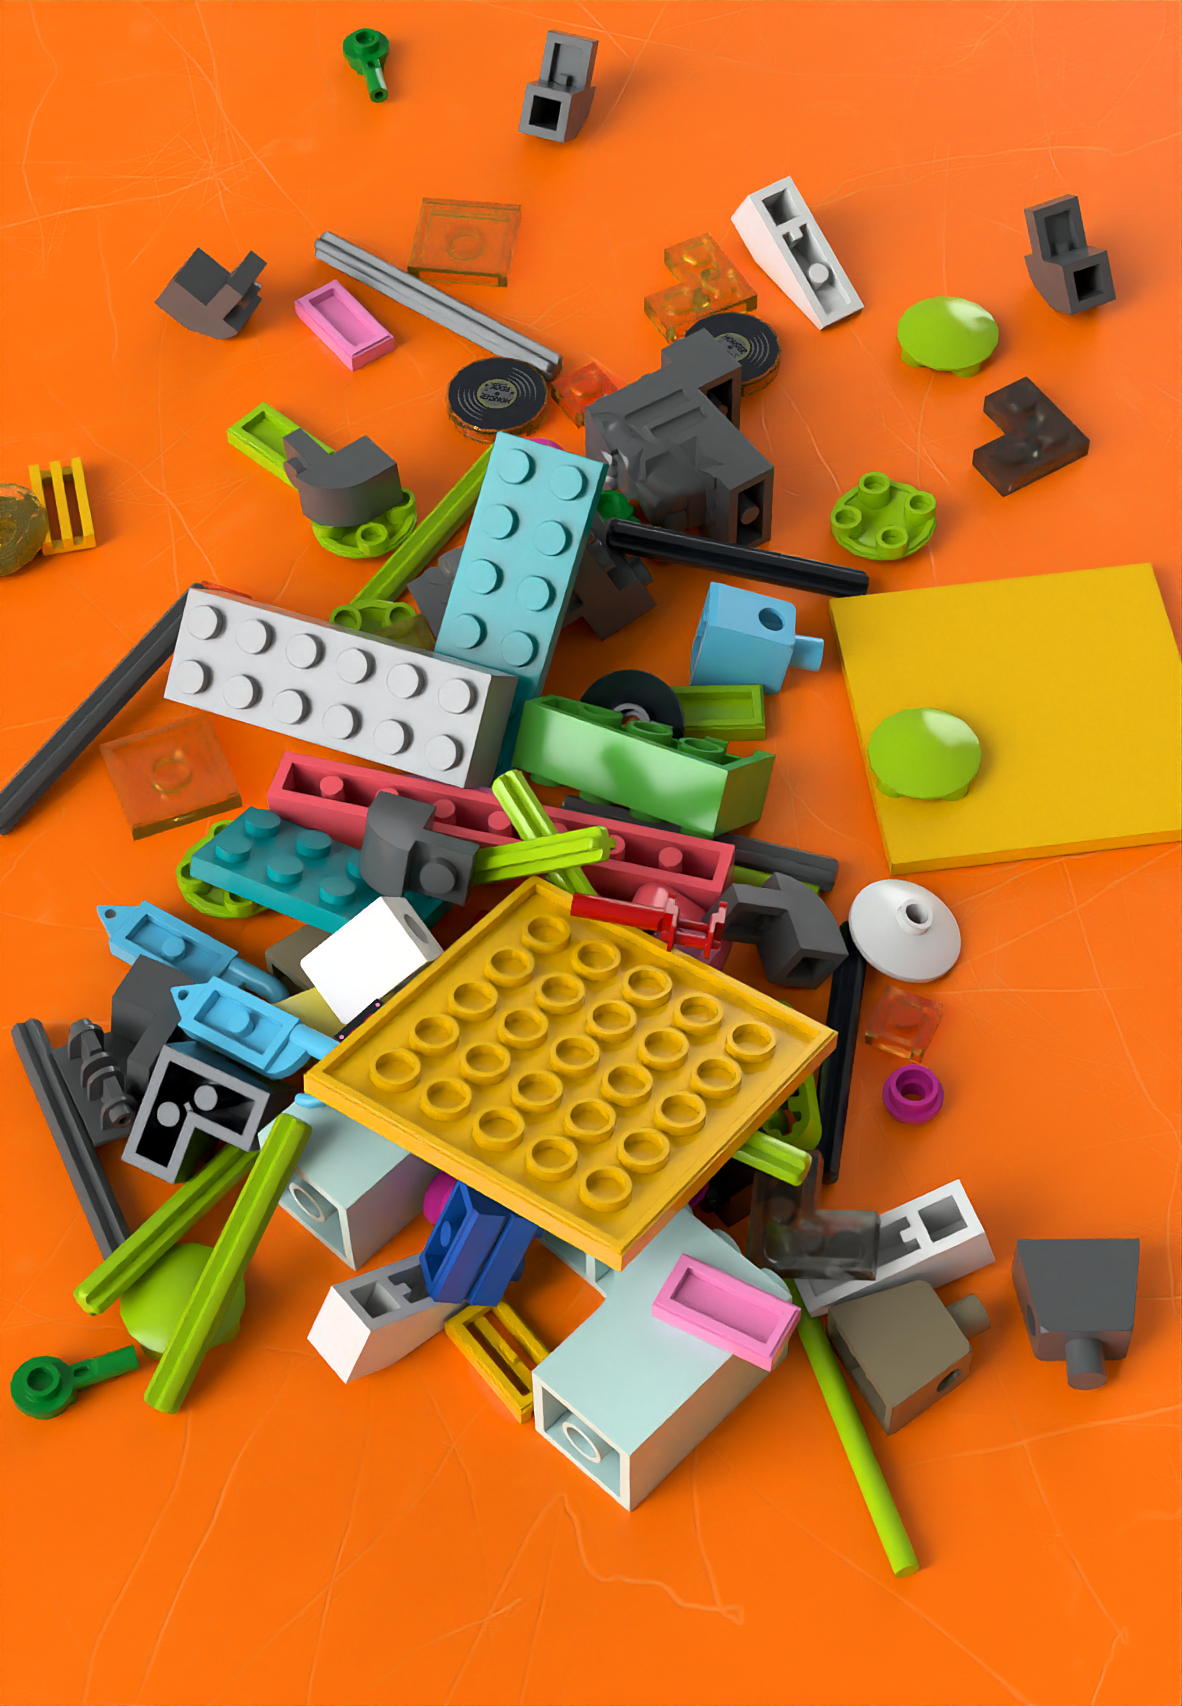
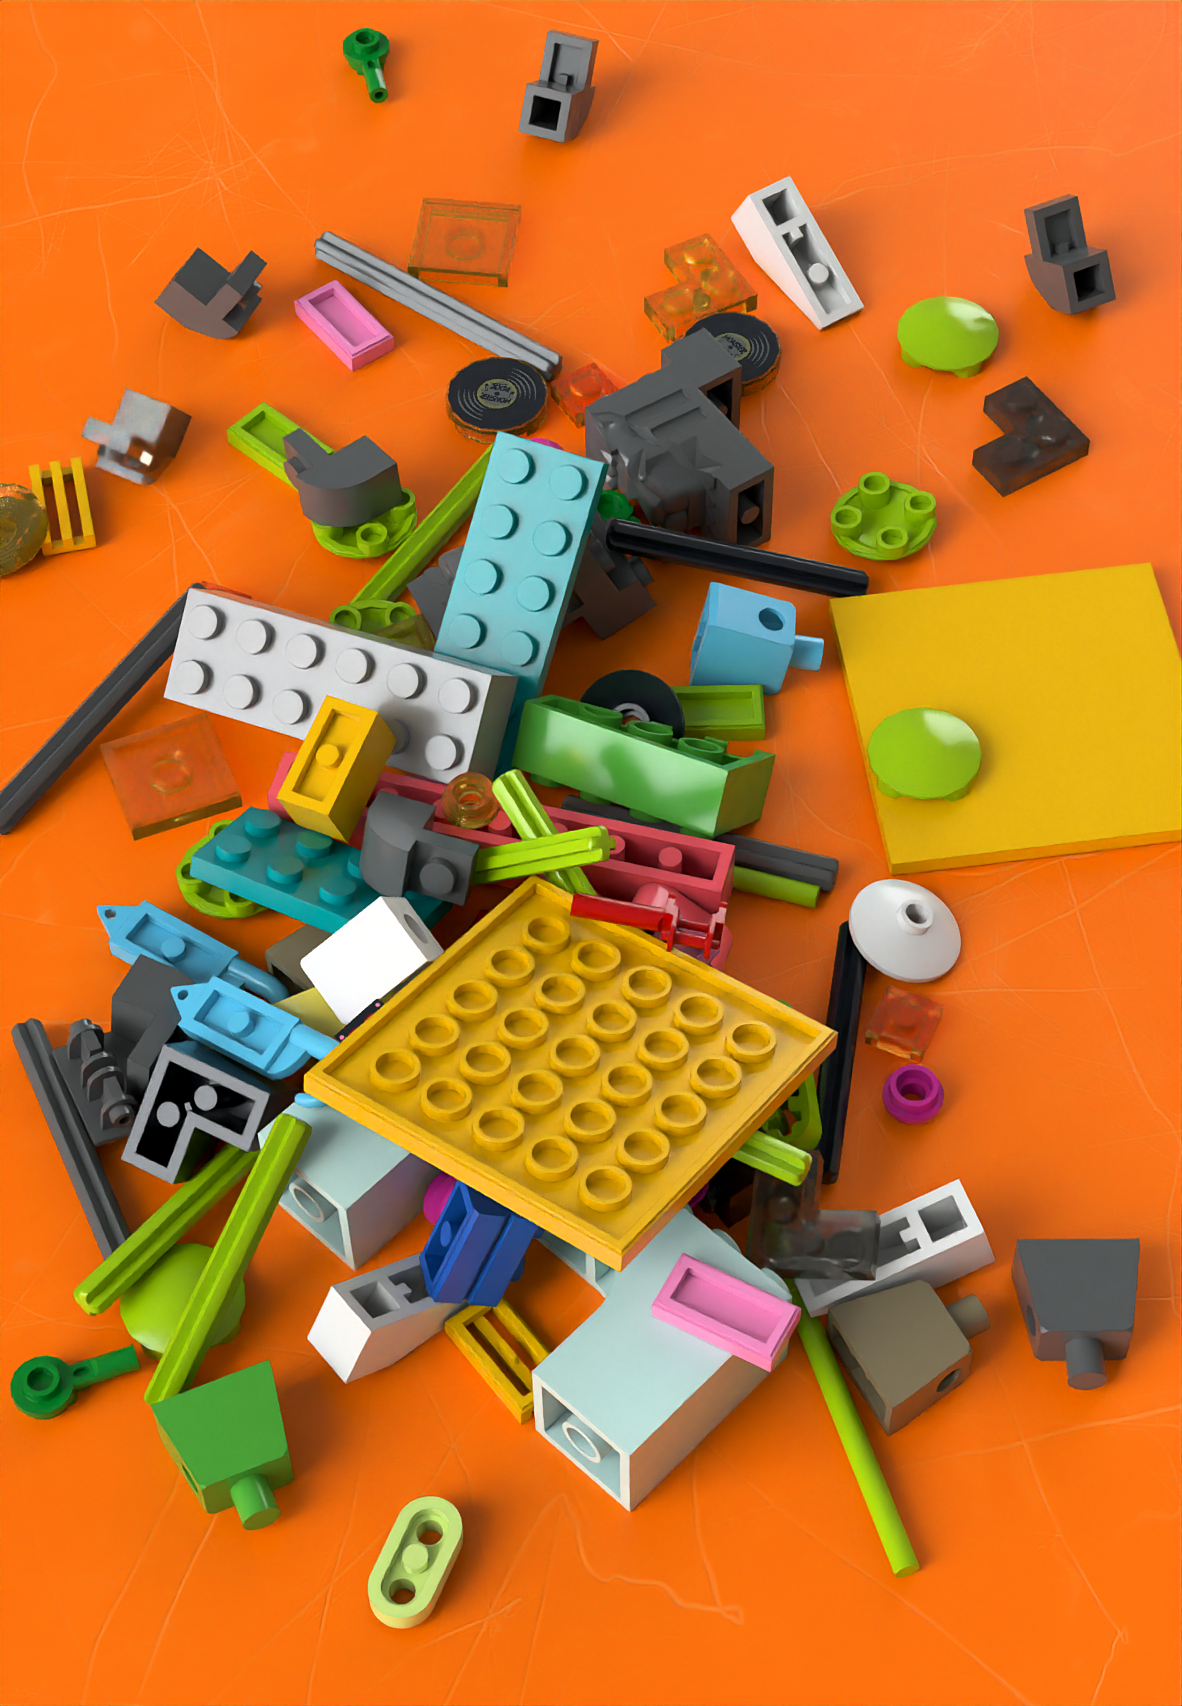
(140, 438): none -> clear smoke brick
(230, 1443): none -> bright green torso
(337, 768): none -> yellow panel
(413, 1565): none -> yellowish green plate
(465, 789): none -> clear yellow plate
(789, 927): dark grey brick -> none

